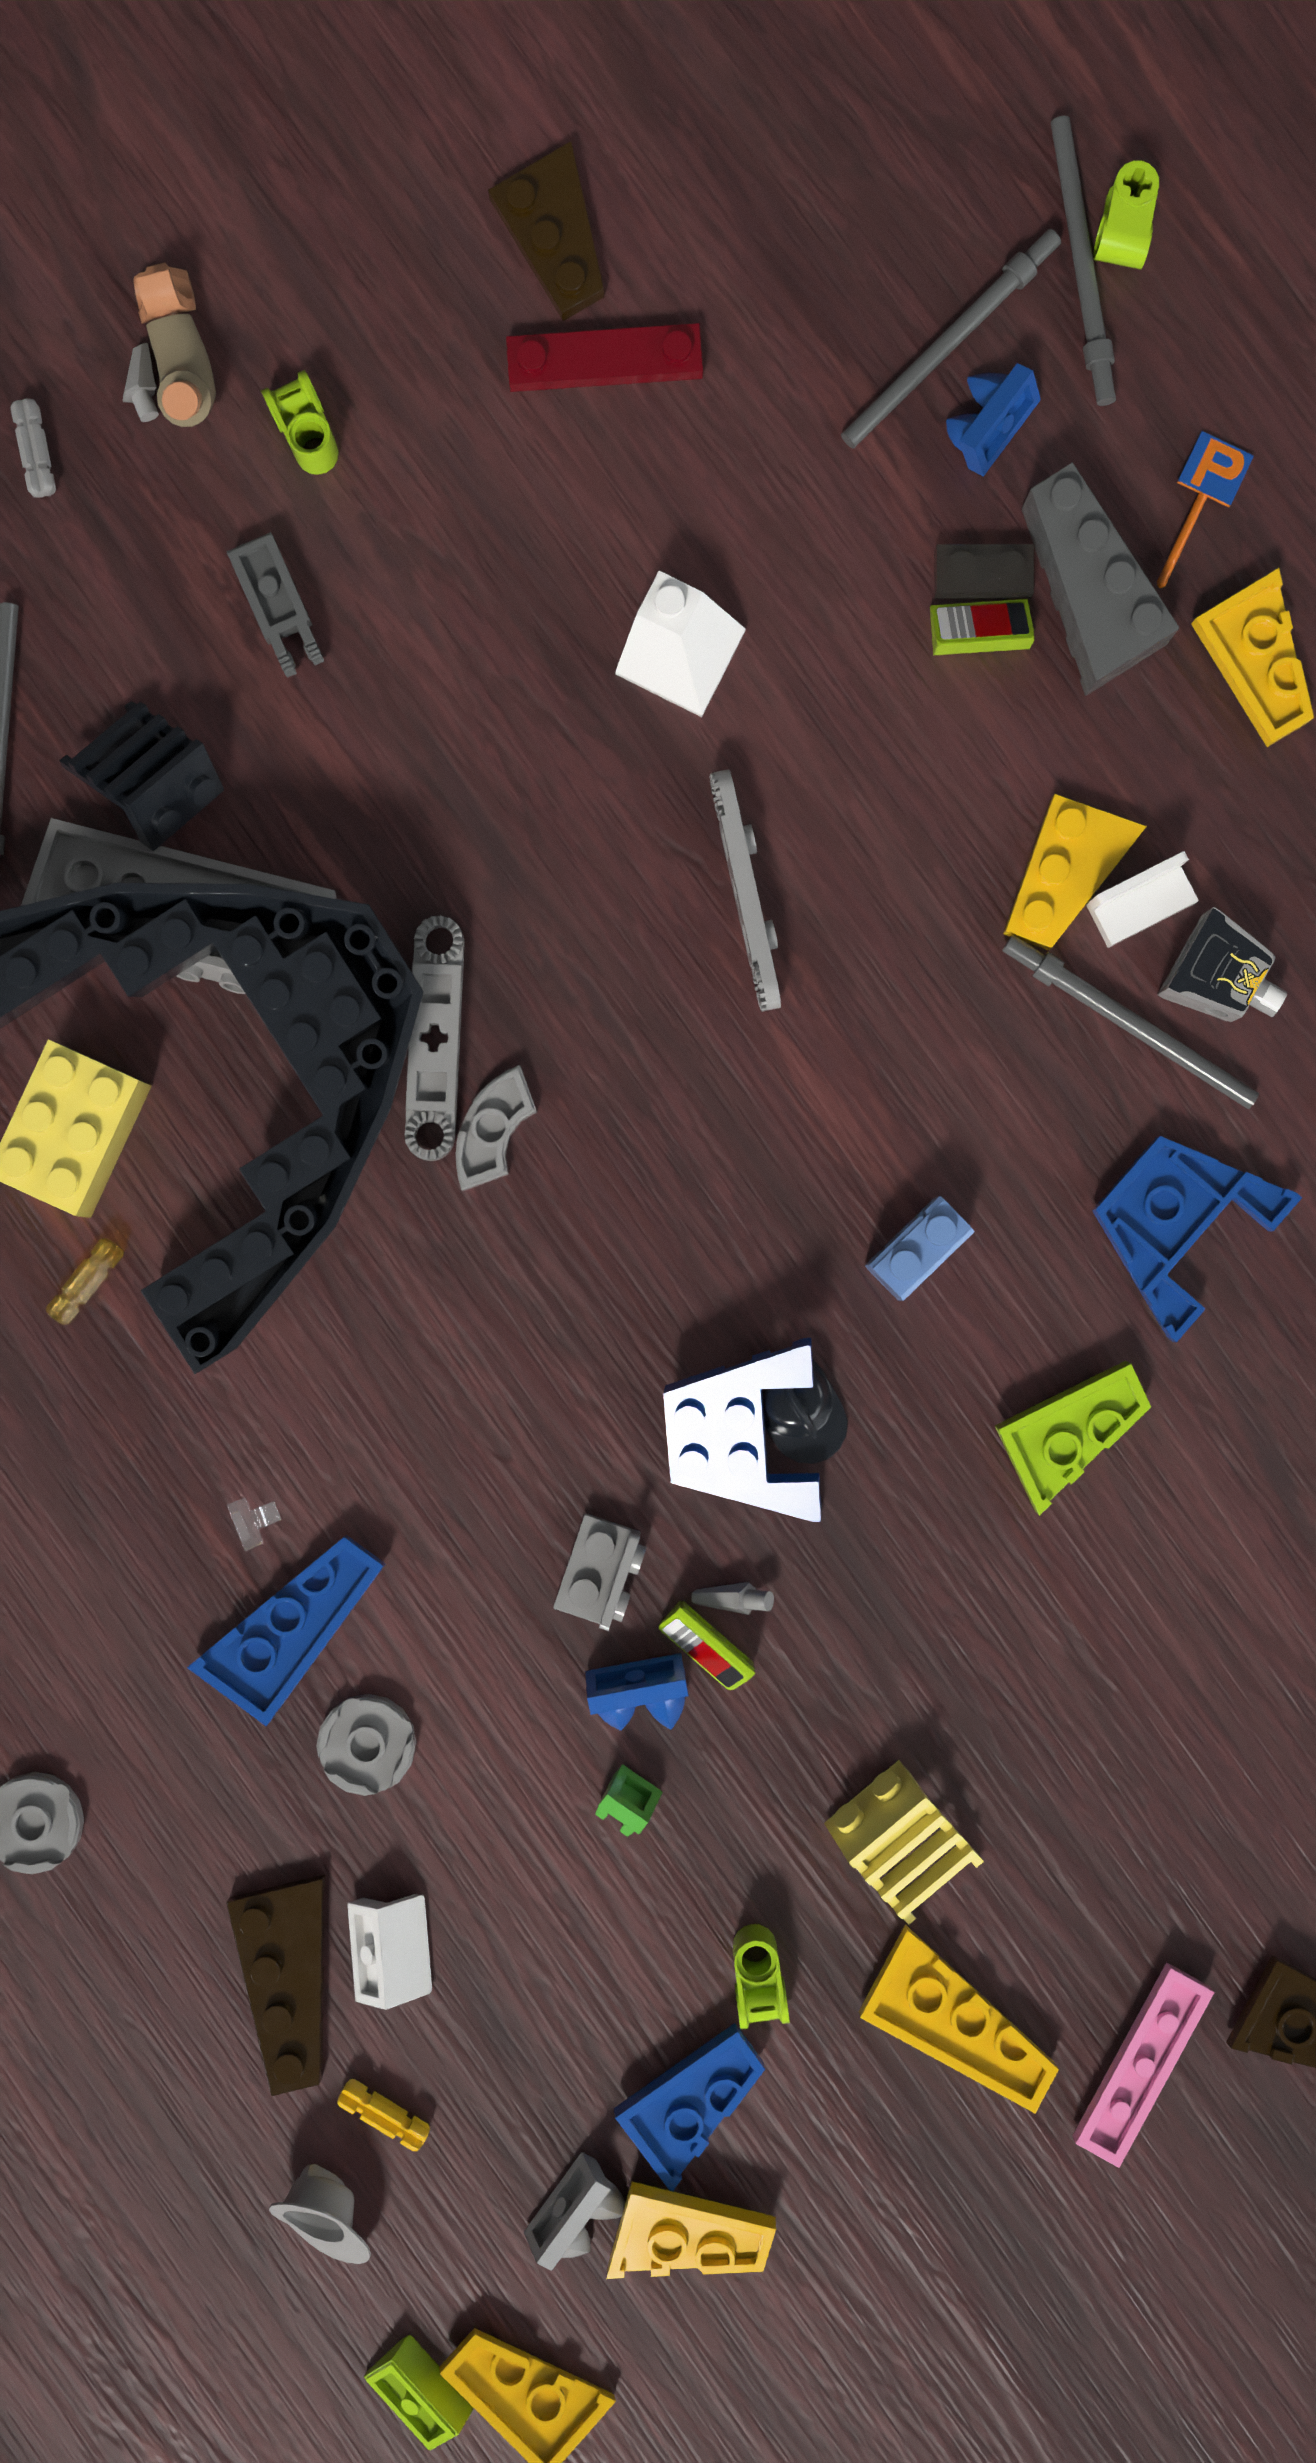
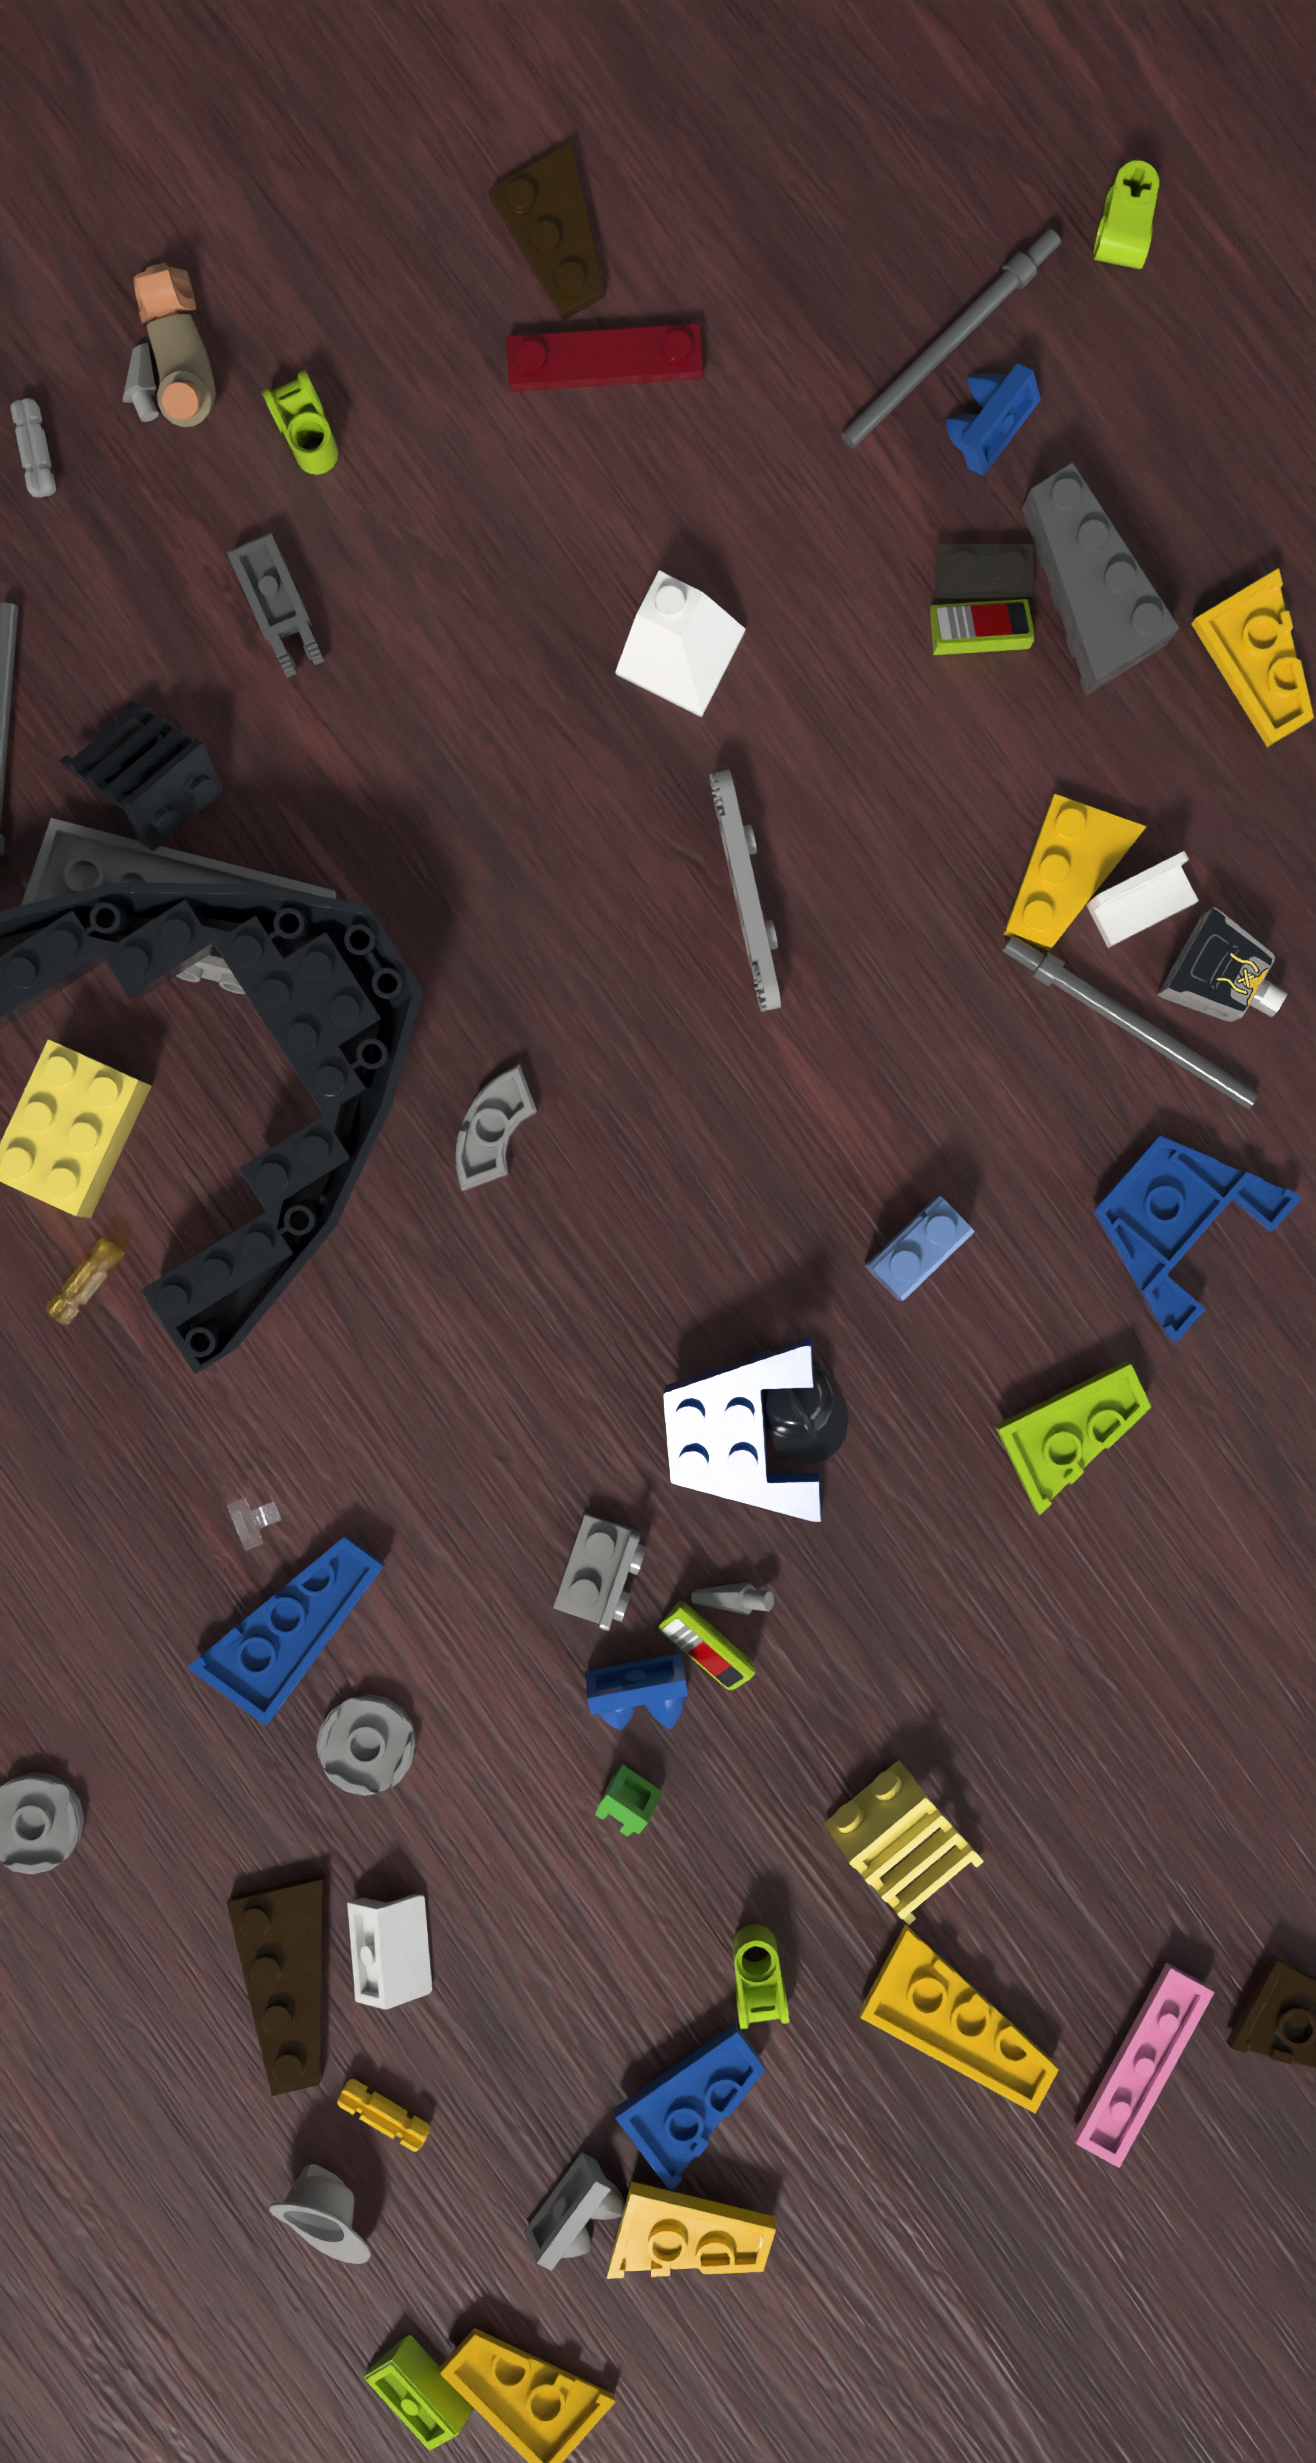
(434, 1075): light grey piece -> none
(1098, 350): dark grey bar -> none
(1214, 472): piece -> none

